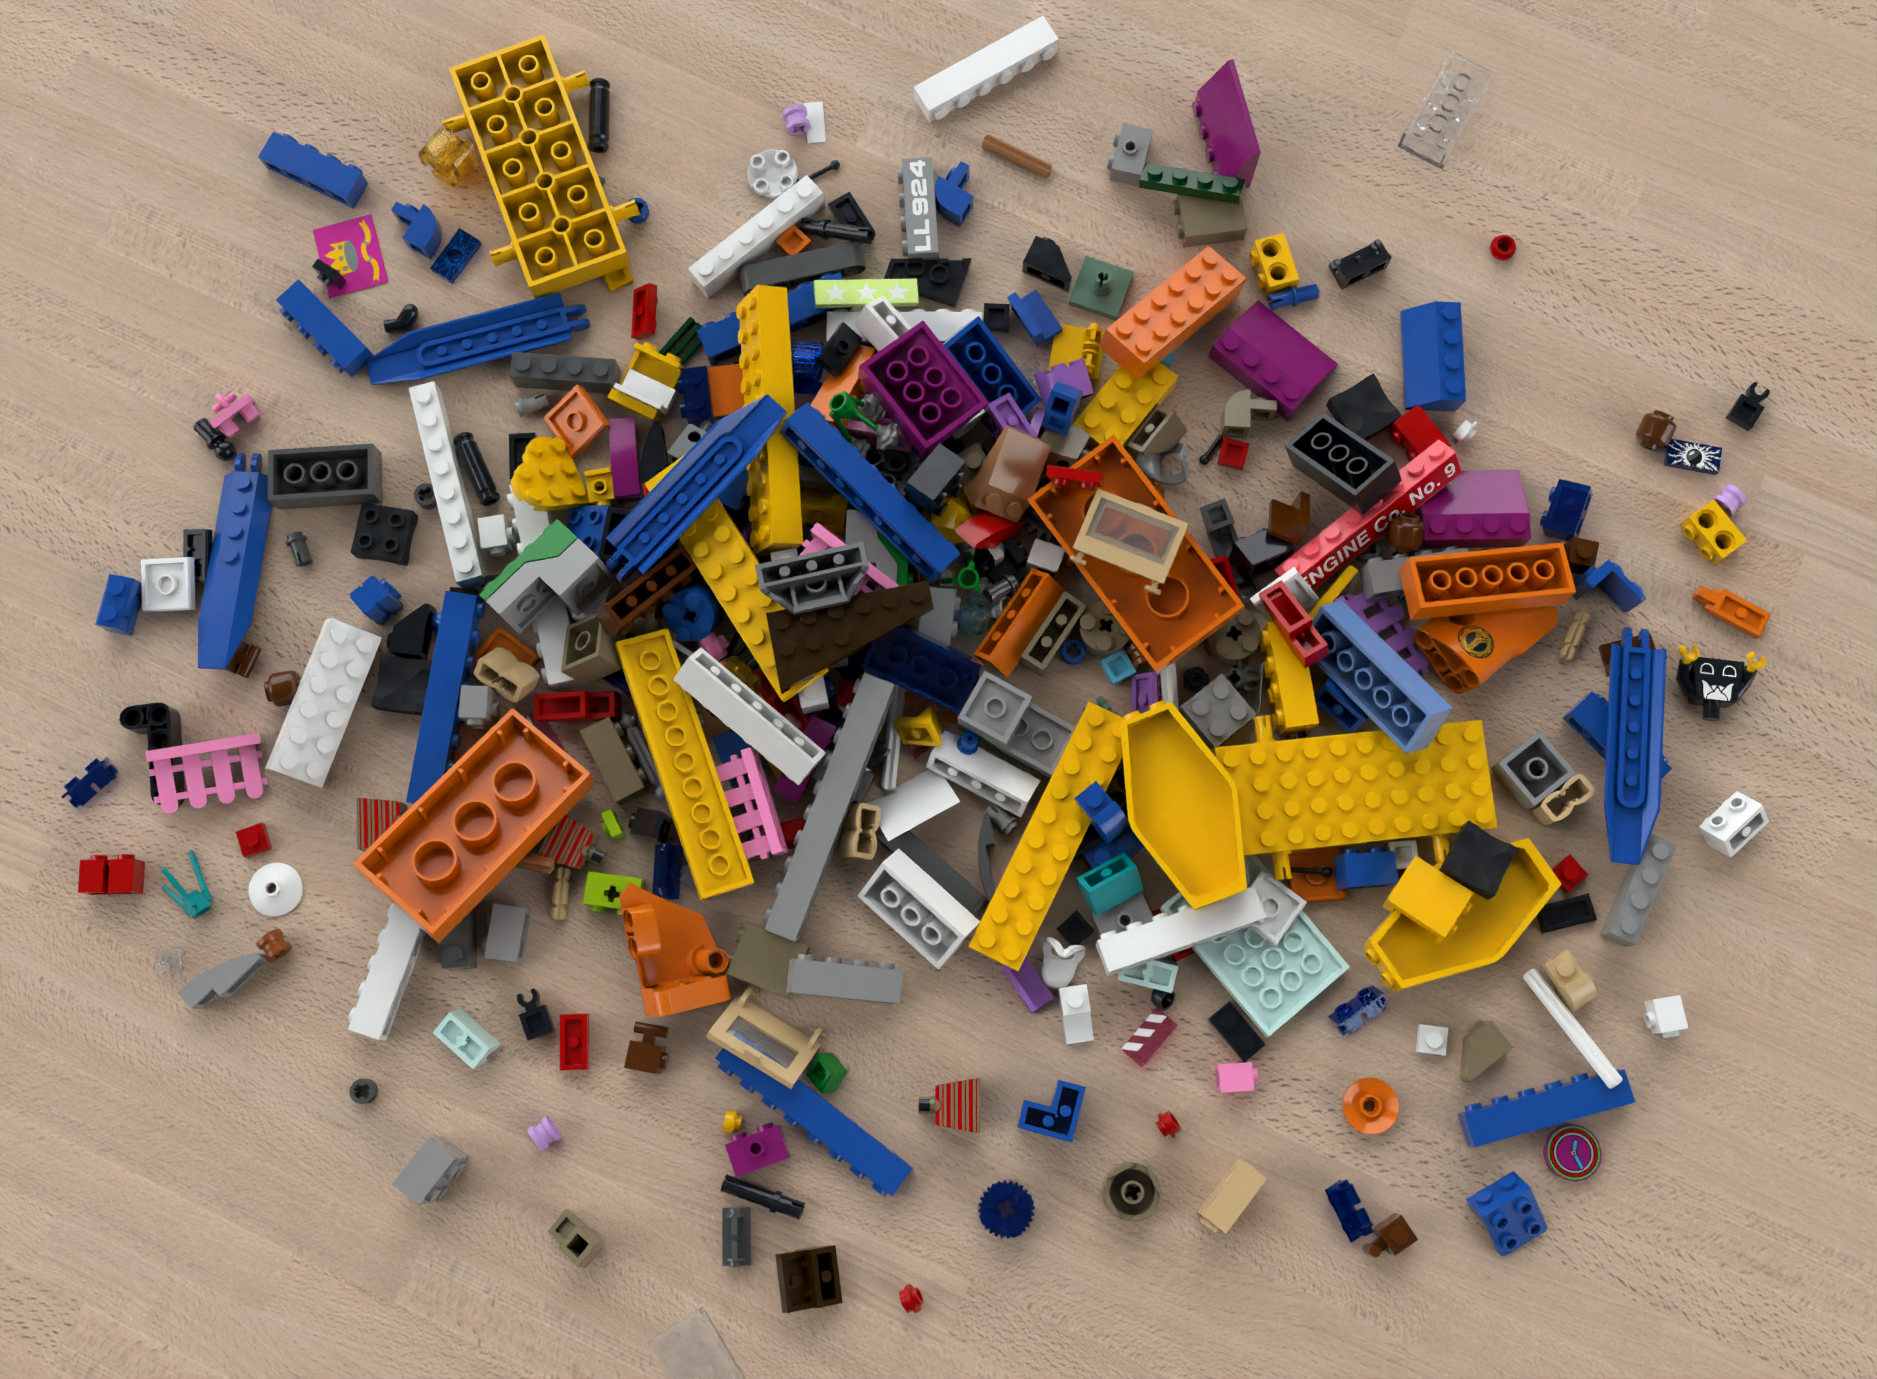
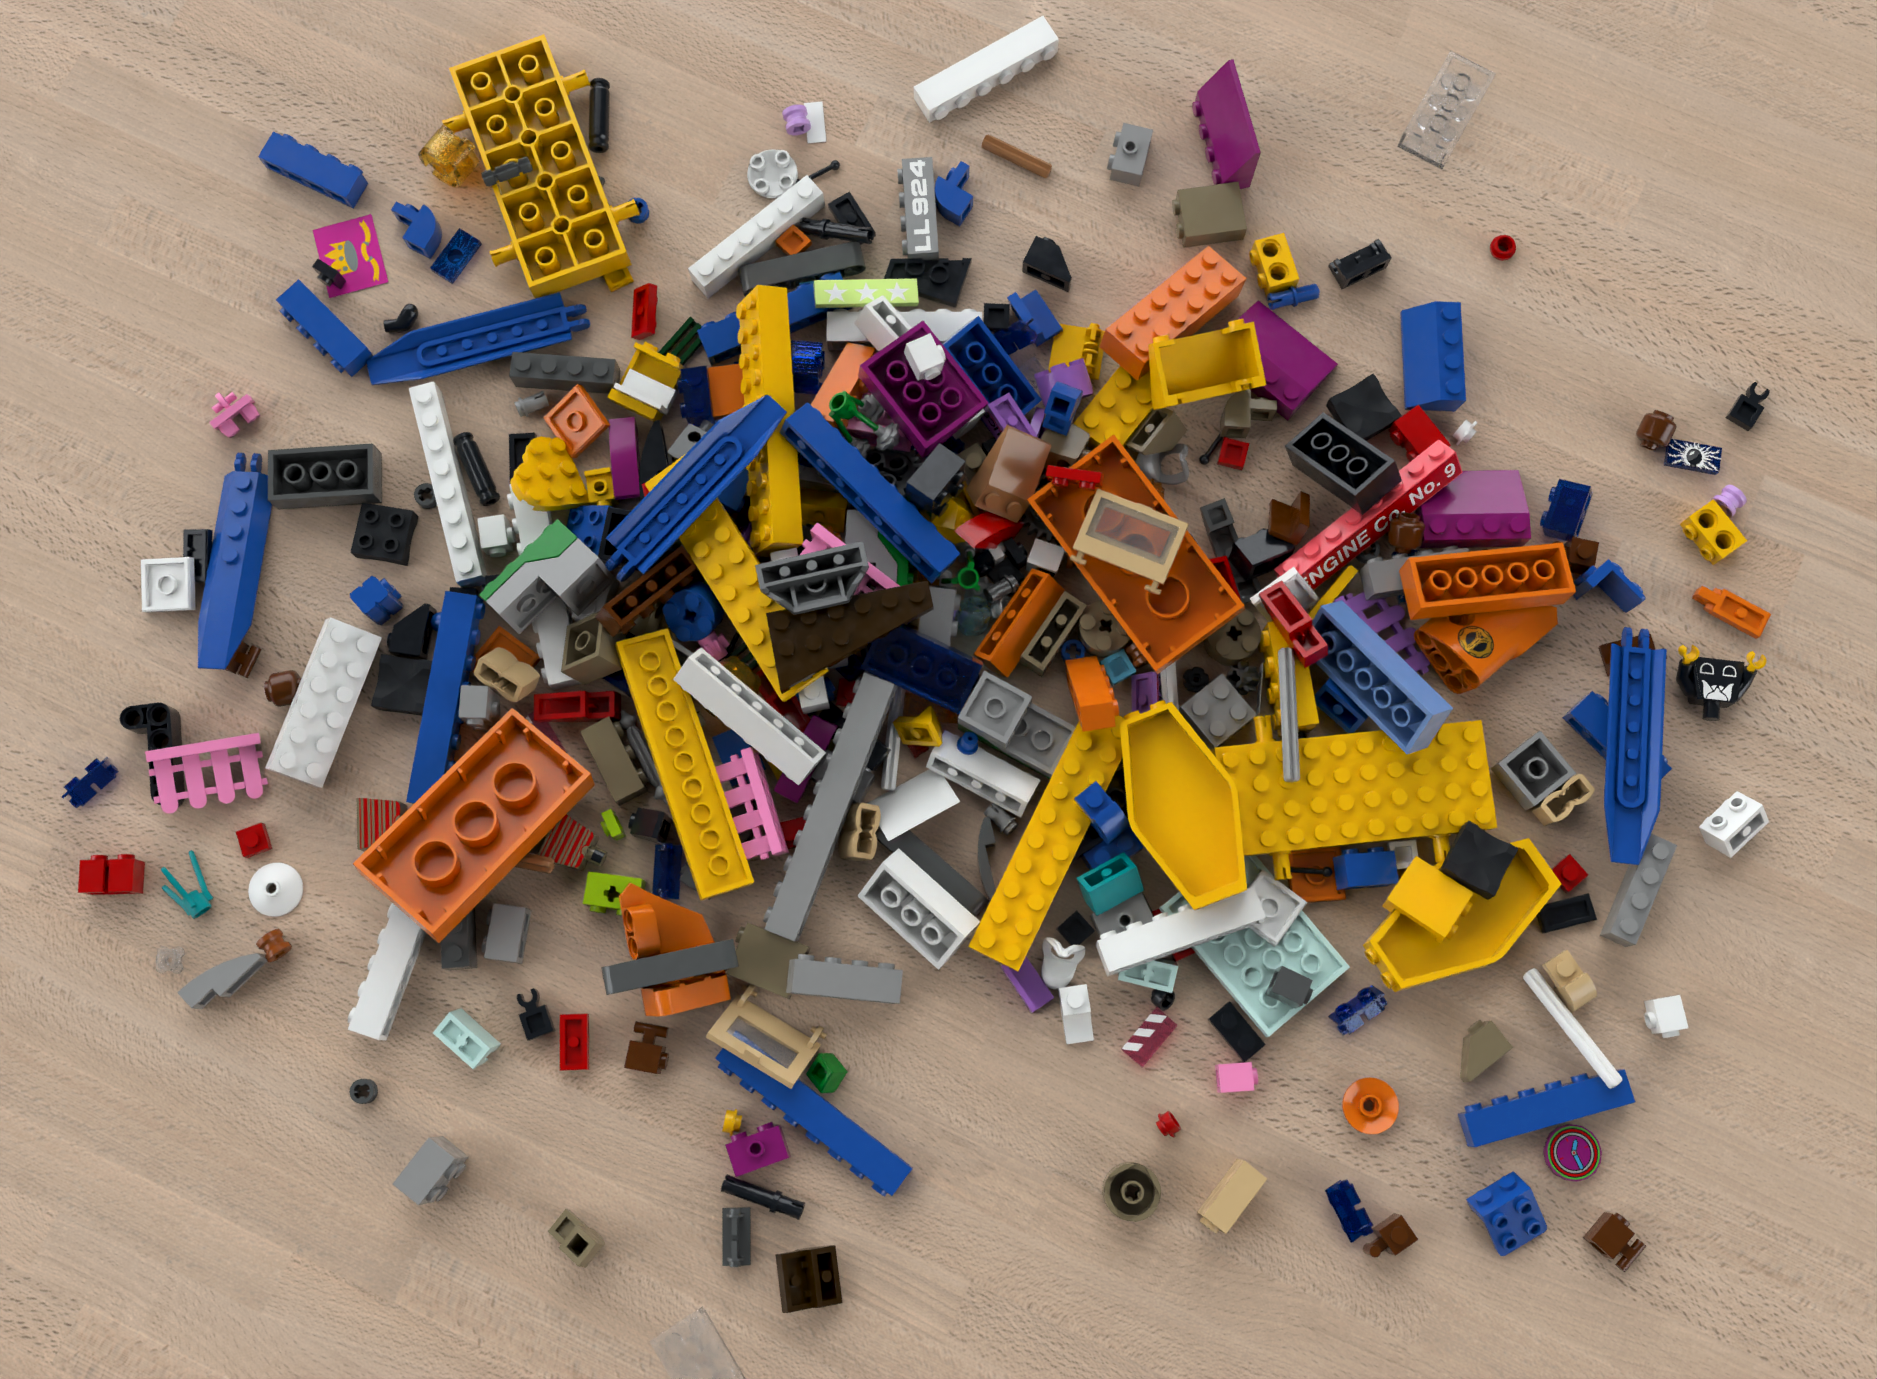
(120, 605): blue brick -> none
(223, 449): black pin -> none
(299, 548): dark grey pin -> none
(506, 171): none -> dark grey axle
(544, 1133): lavender wheel -> none
(560, 893): tan axle -> none
(669, 966): none -> dark grey beam
(838, 349): black plate -> none
(911, 1299): red plate -> none
(925, 357): none -> white brick
(955, 1105): torso -> none
(1018, 333): none -> clear blue hinge
(1021, 1202): clear blue brick -> none
(1058, 1119): blue brick -> none
(1091, 693): none -> orange brick
(1101, 288): sand green tile -> none
(1192, 183): dark green plate -> none
(1205, 365): none -> yellow windscreen
(1289, 721): none -> light grey axle
(1290, 987): none -> dark grey brick
(1432, 1040): white plate -> none
(1574, 636): tan axle -> none
(1610, 1238): none -> reddish brown brick

